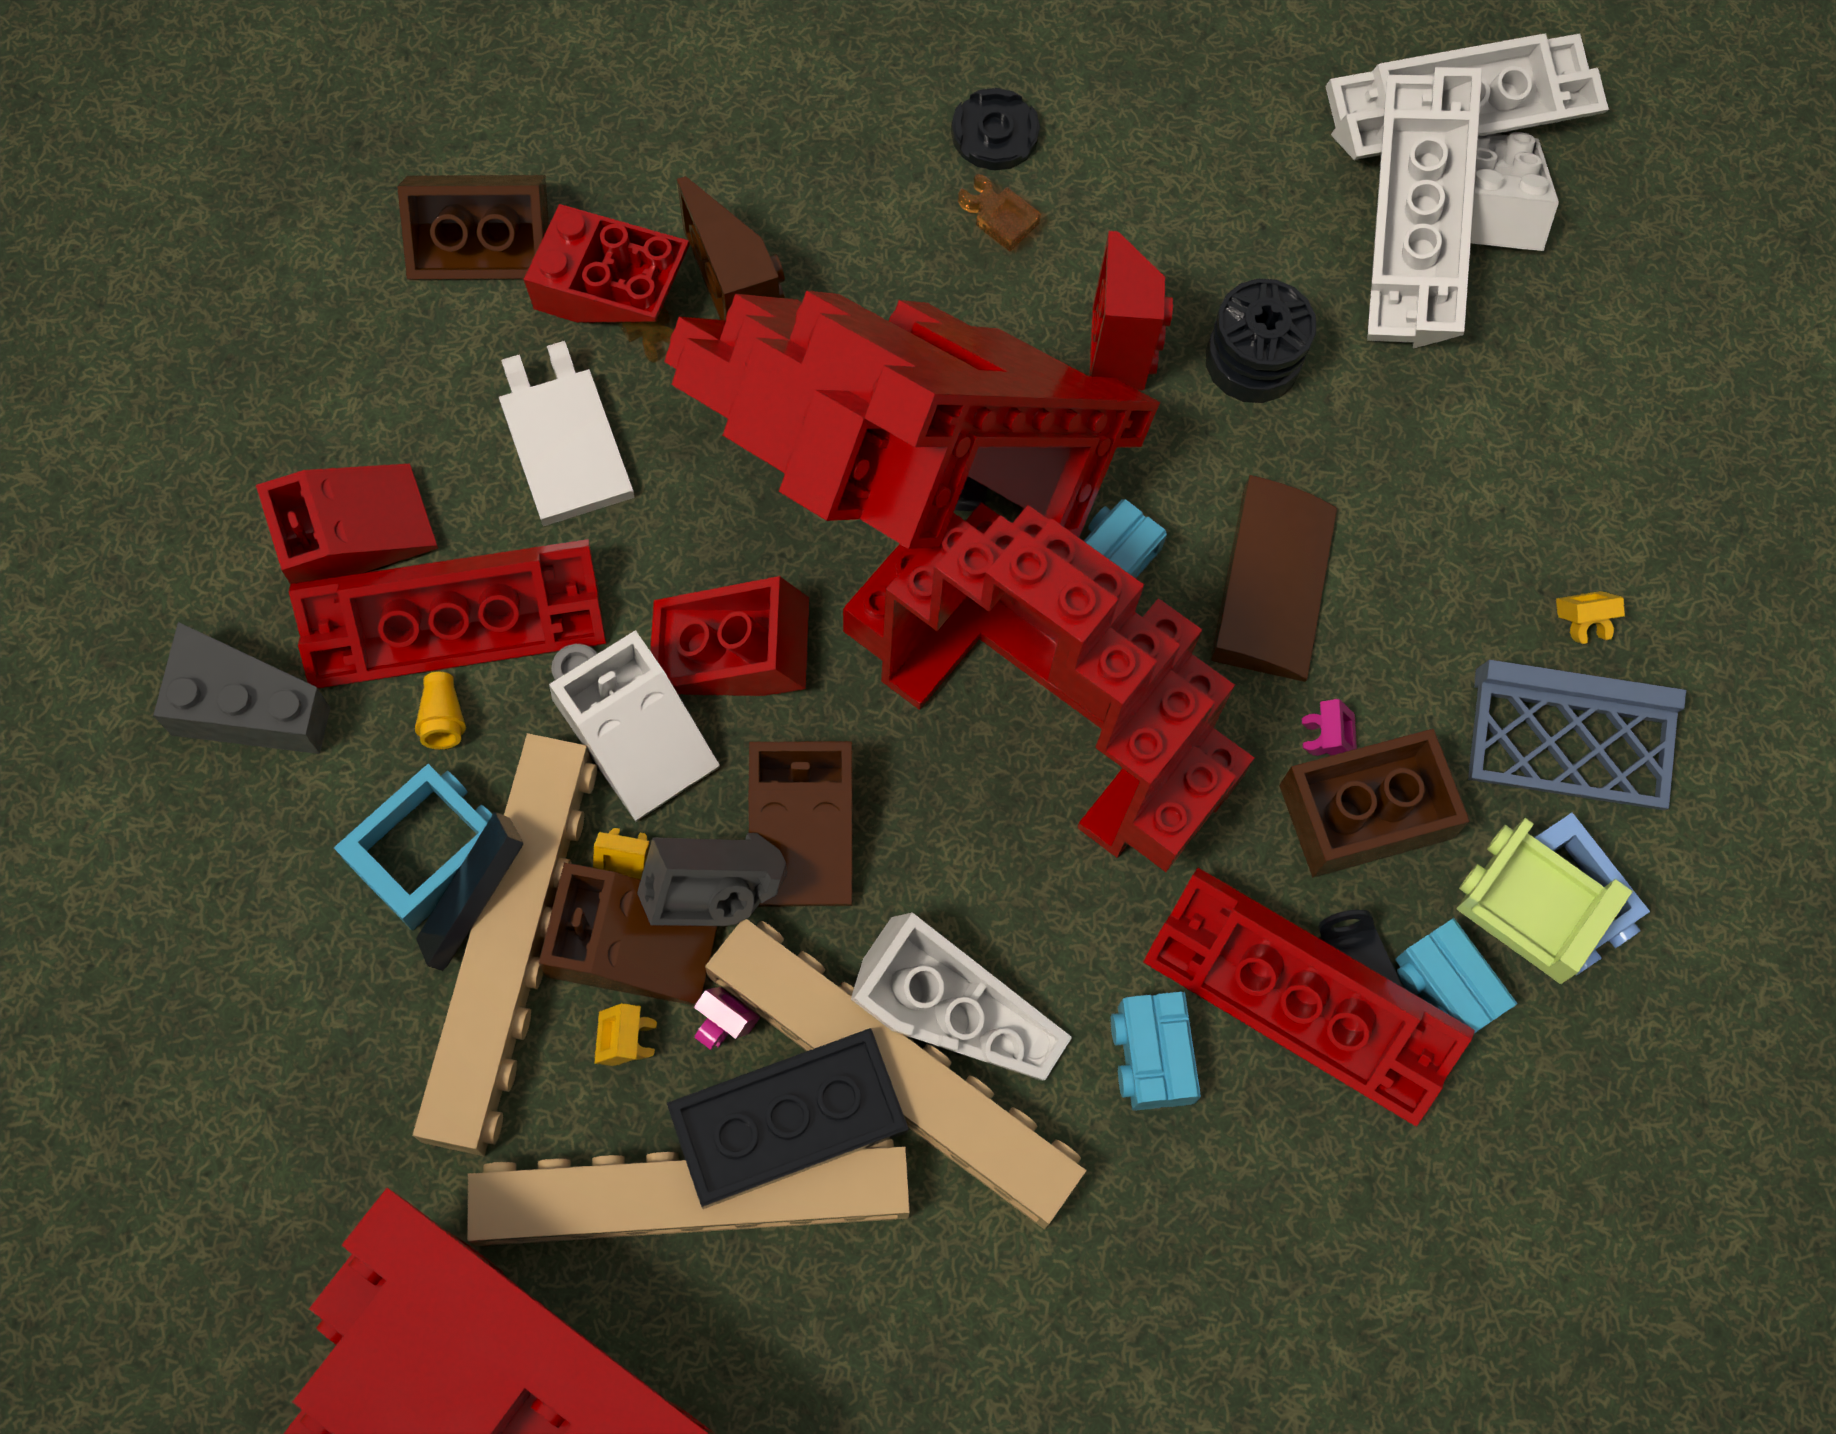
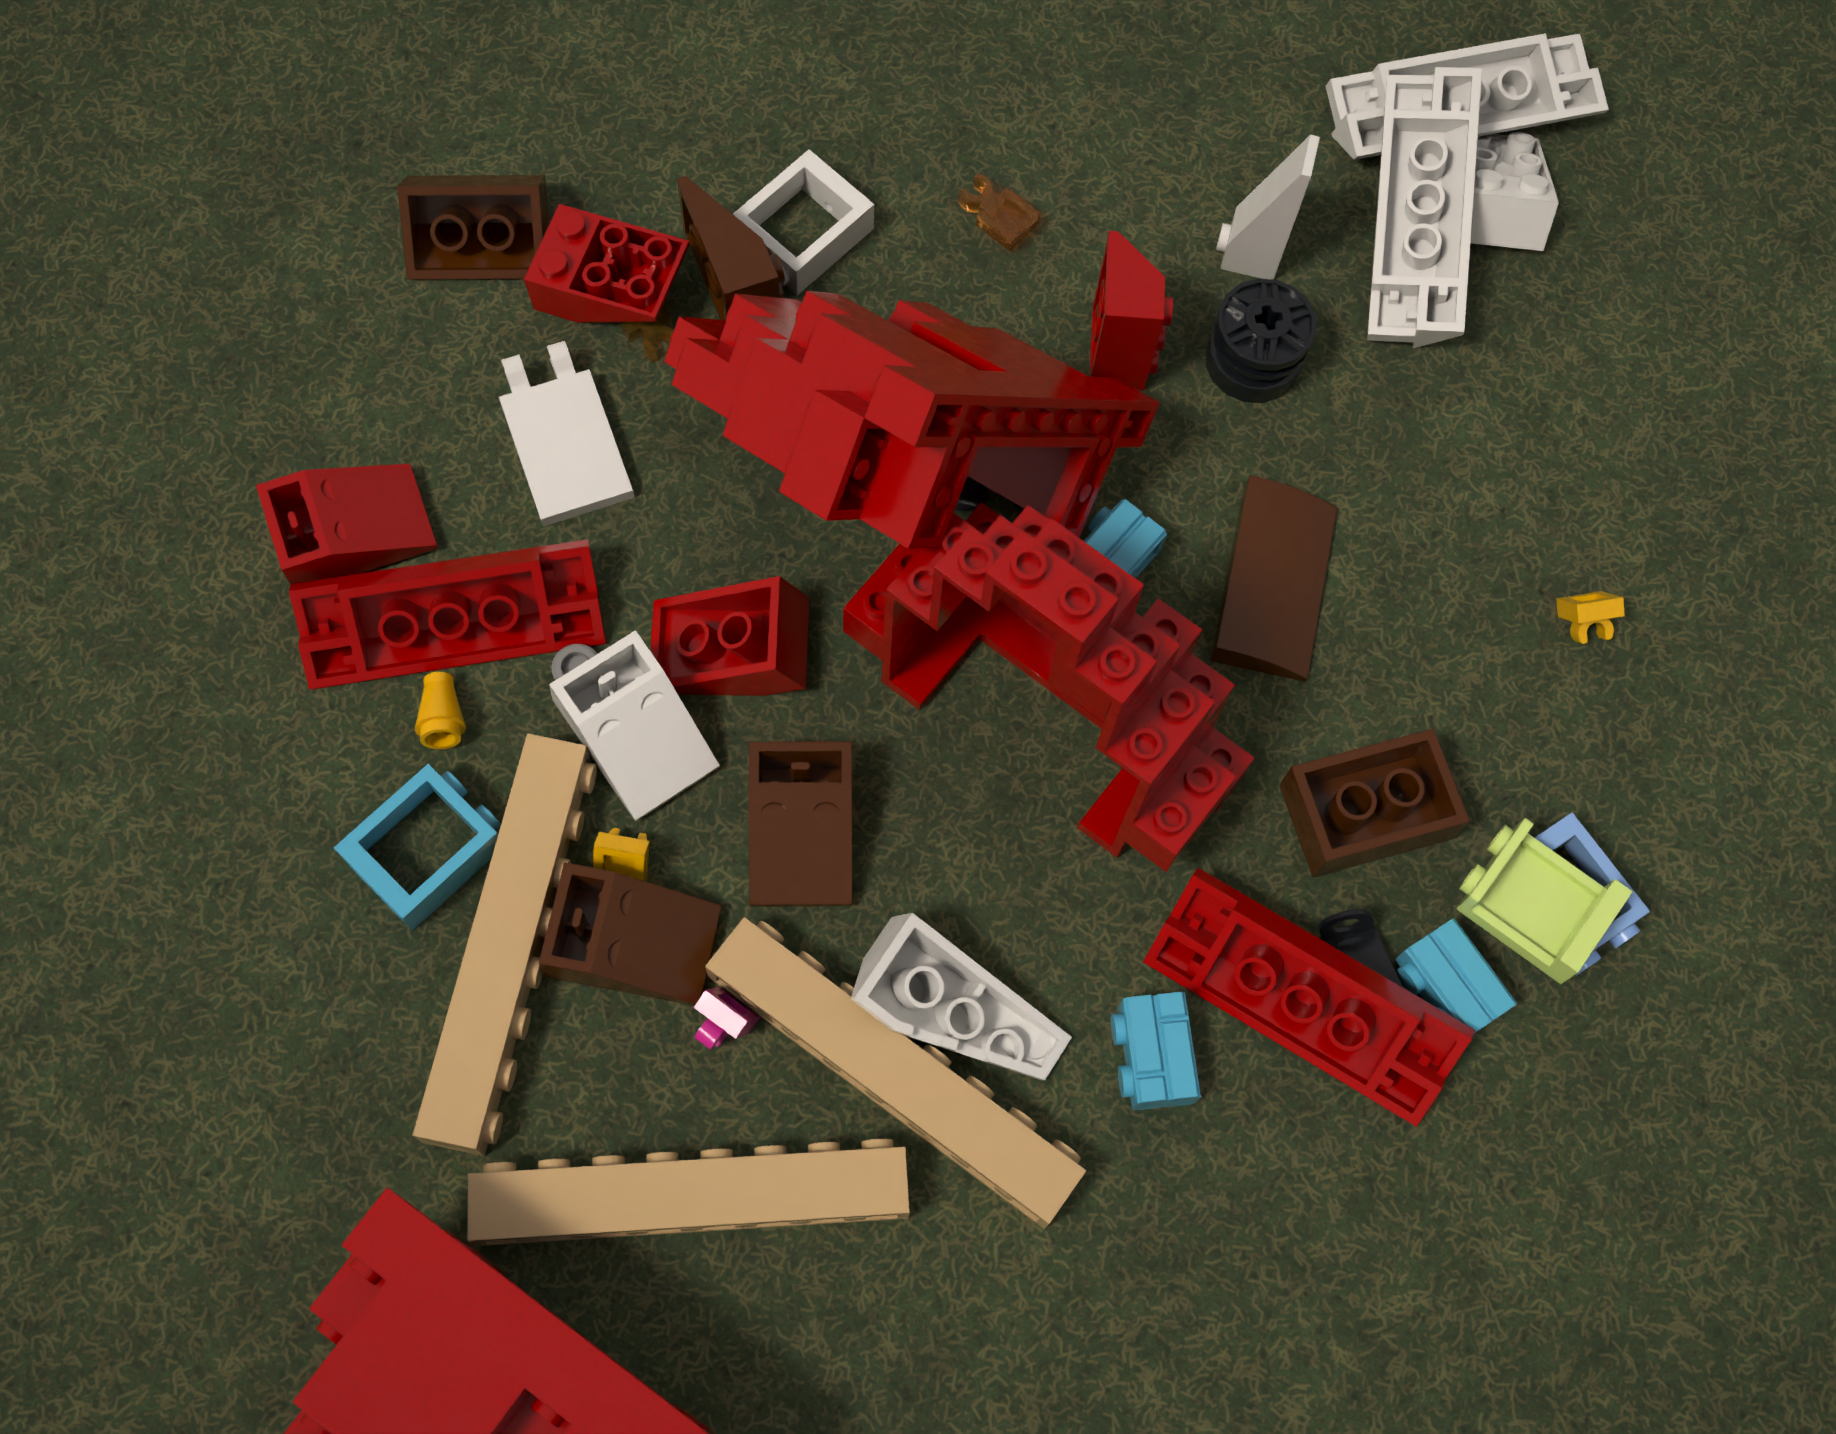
(236, 699): dark grey wedge -> none
(469, 891): black tile -> none
(619, 1035): yellow tile -> none
(709, 880): dark grey piece -> none
(787, 1118): black tile -> none
(829, 190): none -> white window
(996, 142): black tile -> none
(1267, 215): none -> white wedge
(1336, 726): dark pink tile -> none
(1583, 693): sand blue fence -> none

